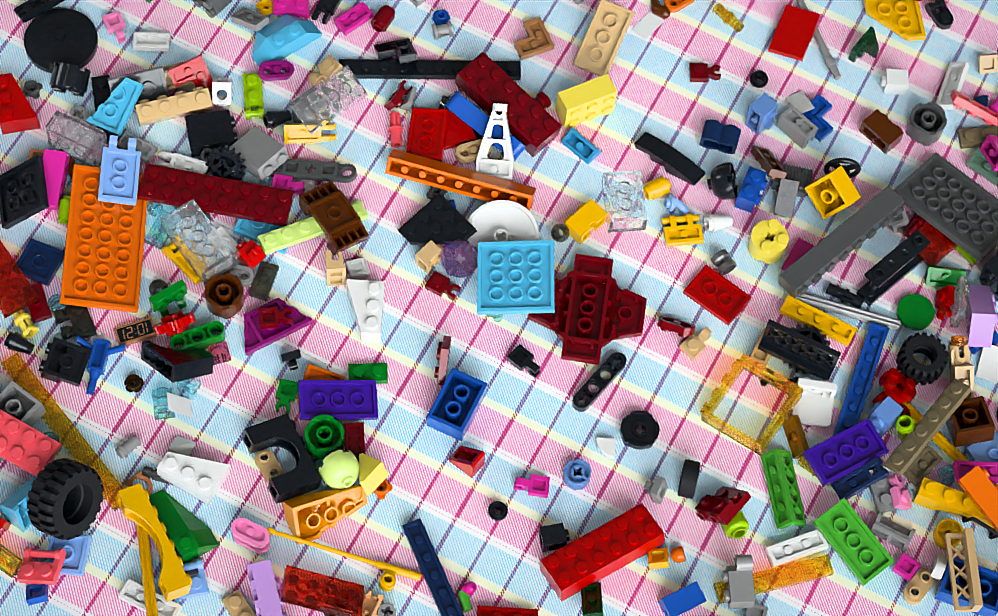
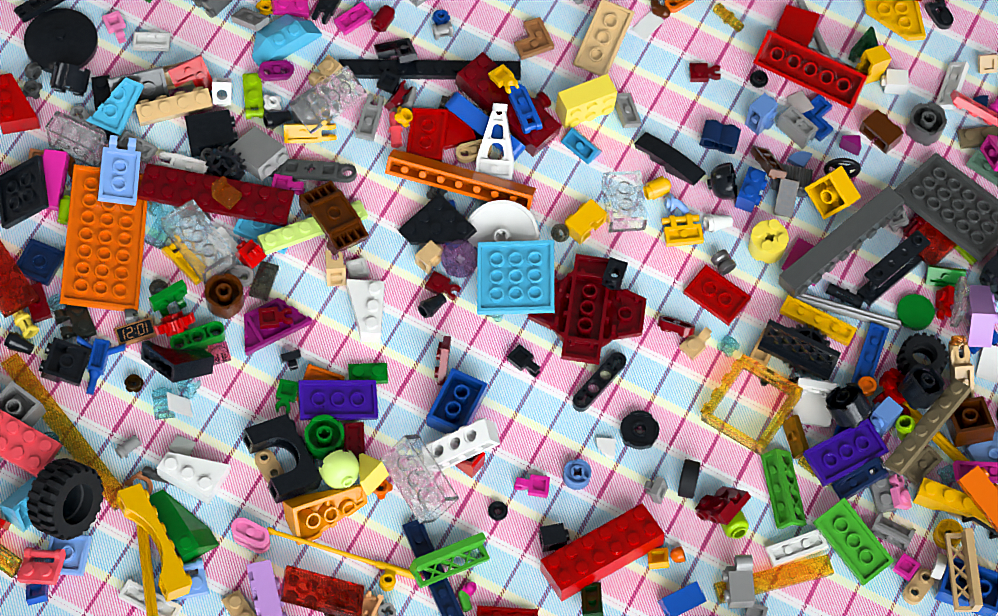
(33, 71): none -> dark grey plate
(129, 315): none -> dark grey hinge
(225, 193): none -> clear orange bracket
(268, 106): none -> white plate
(369, 119): none -> light grey hinge
(388, 82): none -> black tile
(403, 116): none -> yellow plate
(419, 478): none -> clear brick
(431, 305): none -> black cone
(446, 553): none -> bright green fence
(469, 446): none -> white brick
(503, 77): none -> yellow plate
(524, 109): none -> blue plate
(614, 267): none -> black brick
(627, 111): none -> light grey plate
(727, 340): none -> clear light blue plate
(800, 158): none -> medium blue tile
(811, 68): none -> red brick
(848, 405): none -> black brick
(851, 143): none -> magenta slope
(867, 385): none -> orange tile
(874, 62): none -> yellow brick
(921, 387): none -> black brick

